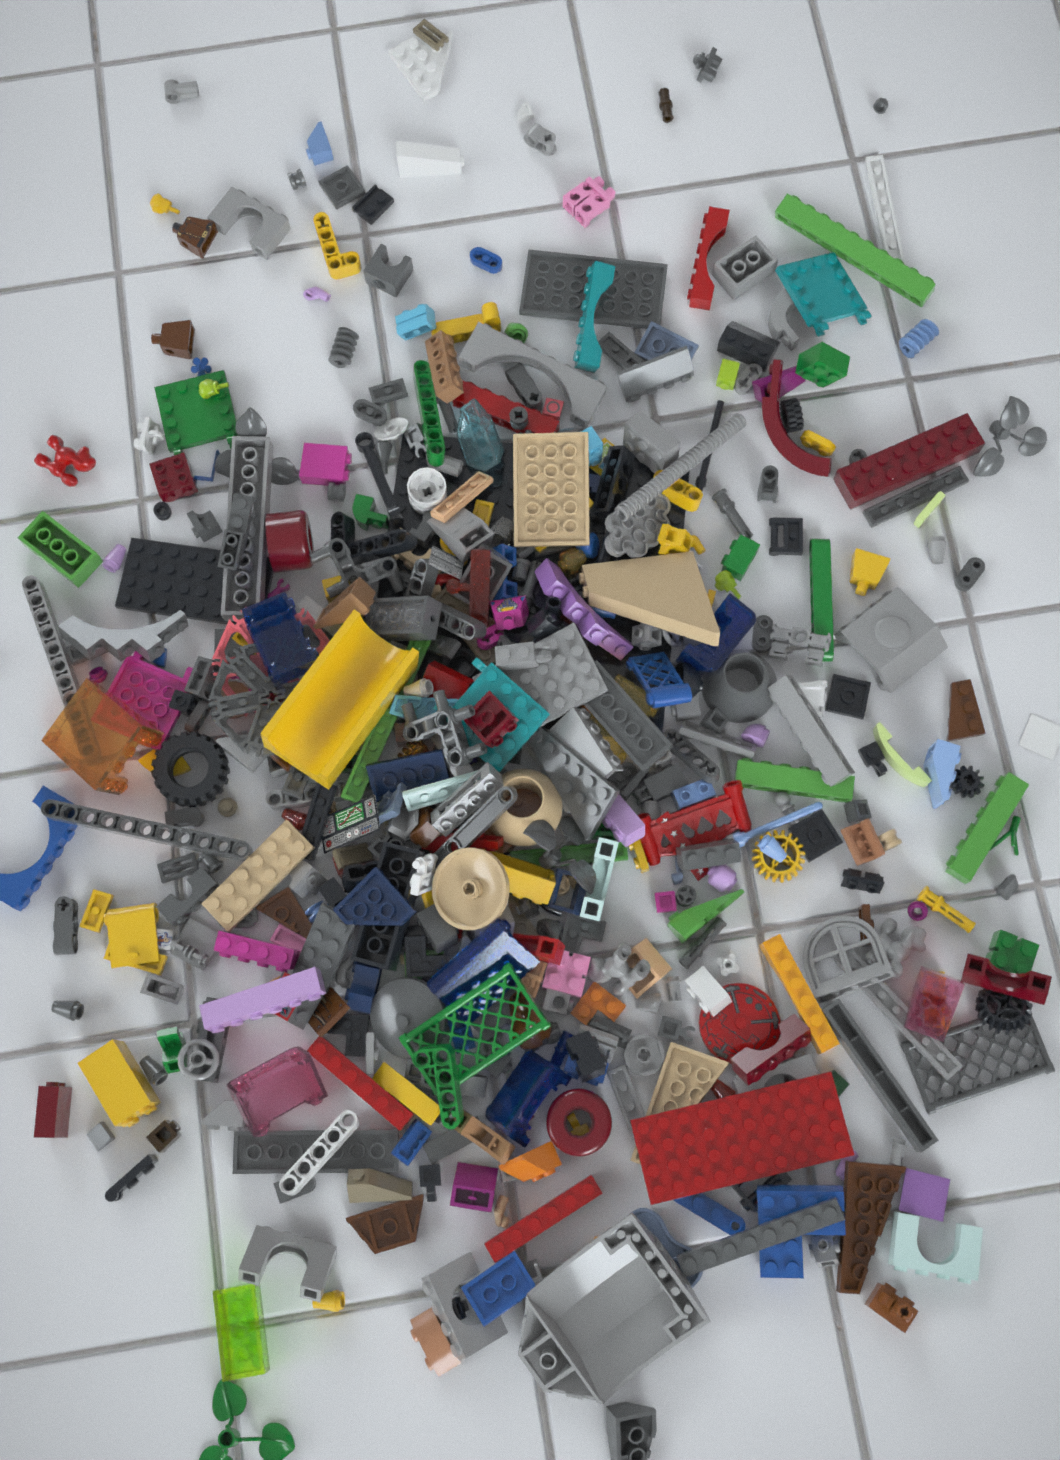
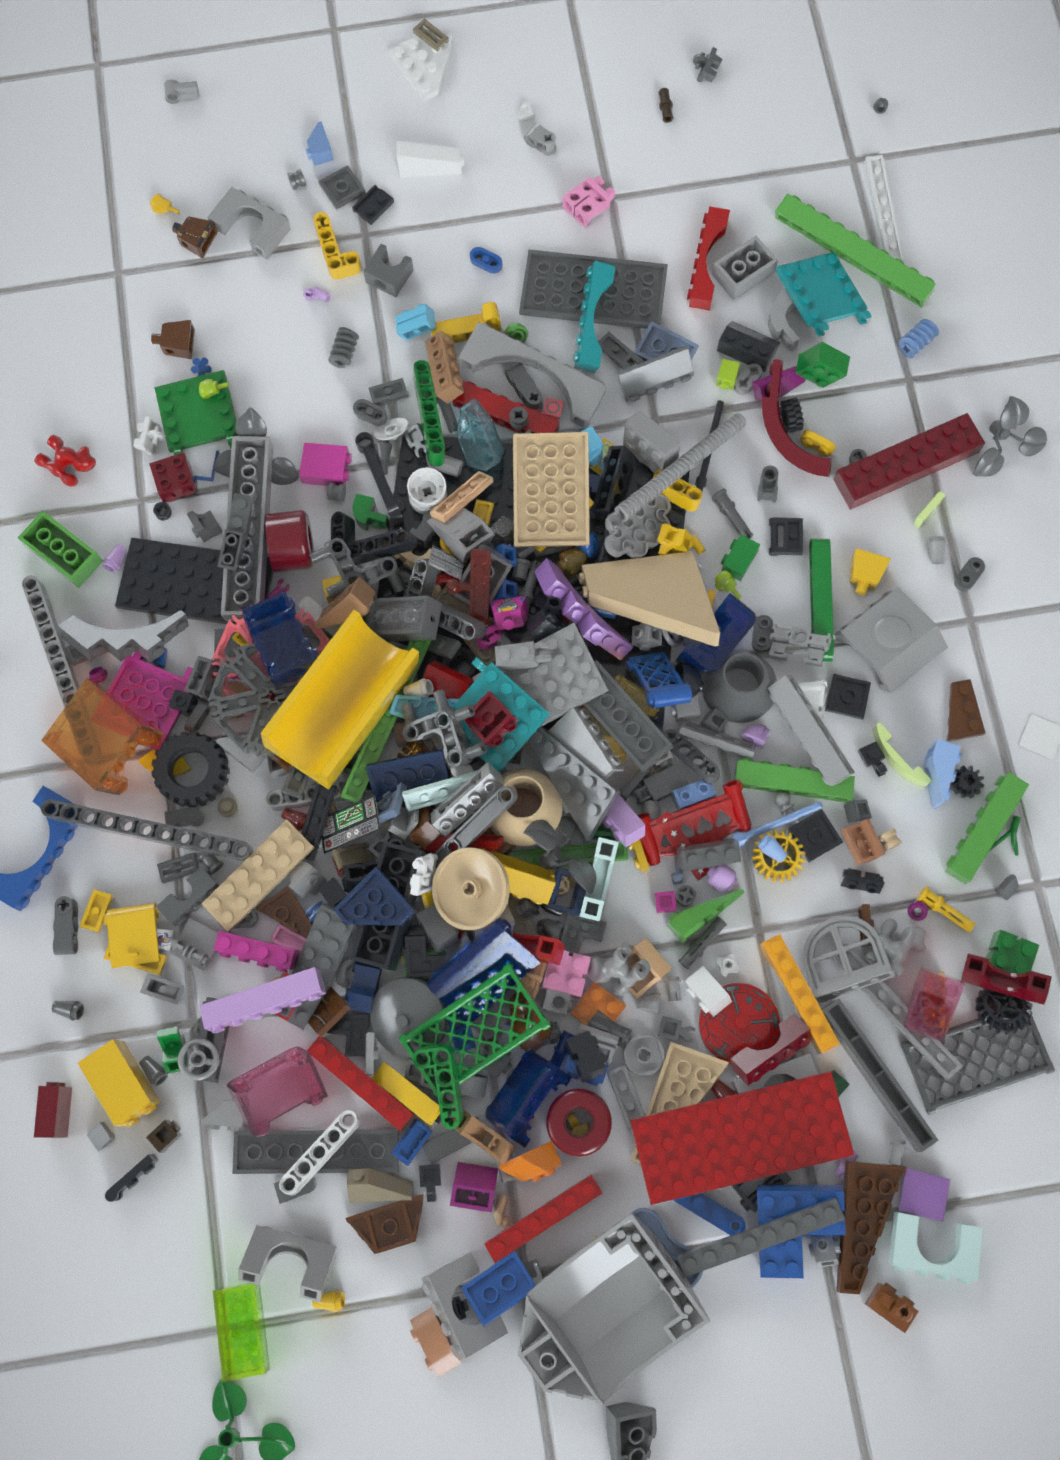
(620, 779): dark grey plate -> none
(915, 496): dark grey tile -> none

